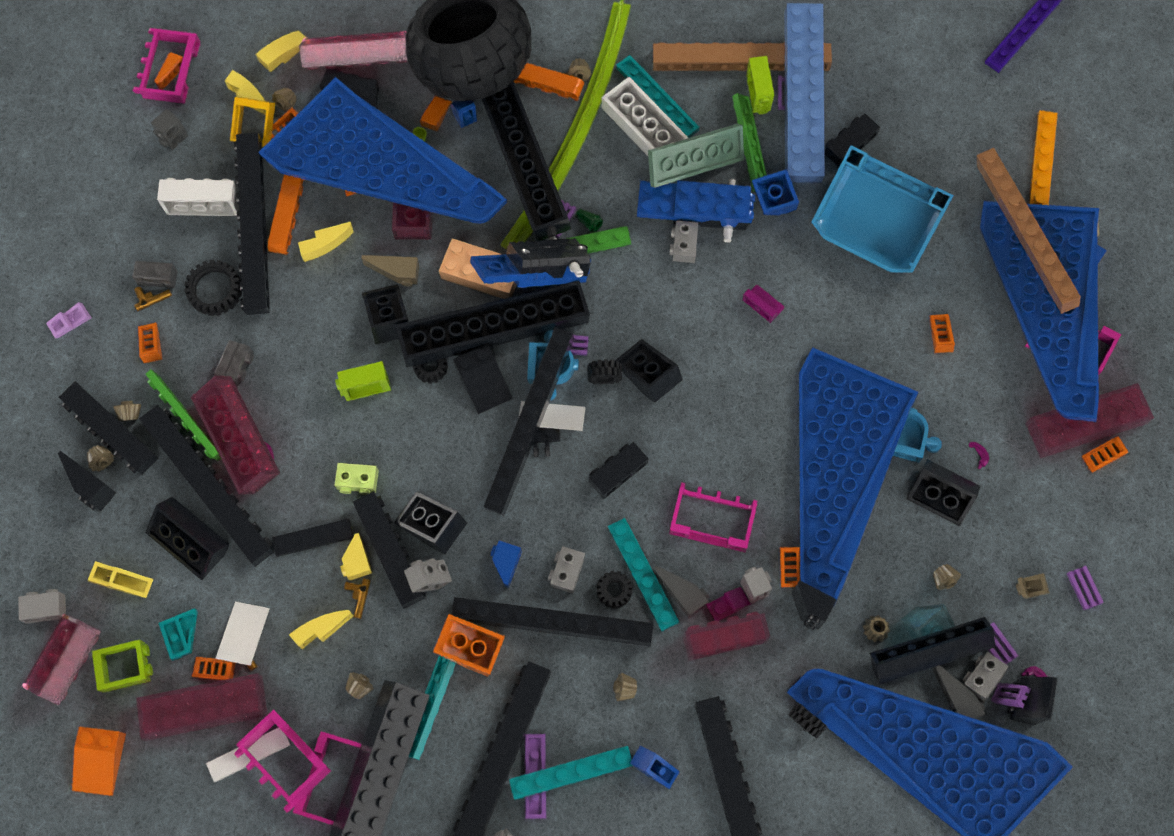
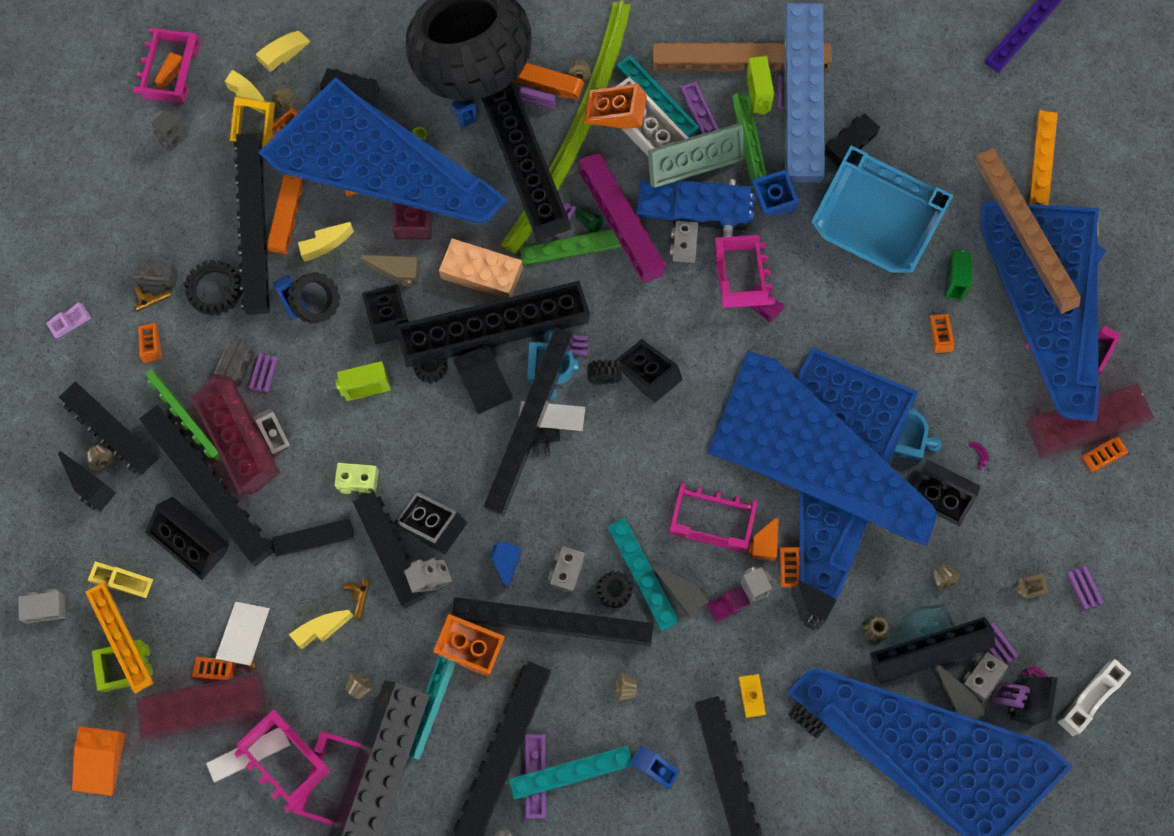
(61, 659): clear pink brick -> none
(119, 637): none -> light orange plate
(127, 411): dark tan piece -> none
(179, 633): teal wing -> none
(198, 197): white brick -> none
(268, 358): none -> medium lavender tile
(271, 430): none -> light grey slope
(282, 287): none -> blue slope
(296, 303): none -> black tyre
(353, 49): clear pink brick -> none
(355, 560): light yellow slope -> none
(435, 113): orange slope -> none
(536, 263): piece -> none
(537, 97): none -> medium lavender tile
(616, 106): none -> orange slope
(618, 469): black brick -> none
(621, 218): none -> magenta brick
(698, 107): none -> medium lavender tile
(726, 636): clear pink brick -> none
(742, 299): none -> dark pink hinge
(752, 696): none -> yellow plate
(765, 542): none -> orange slope
(798, 441): none -> blue wing
(959, 275): none -> green slope
(1098, 690): none -> white arch

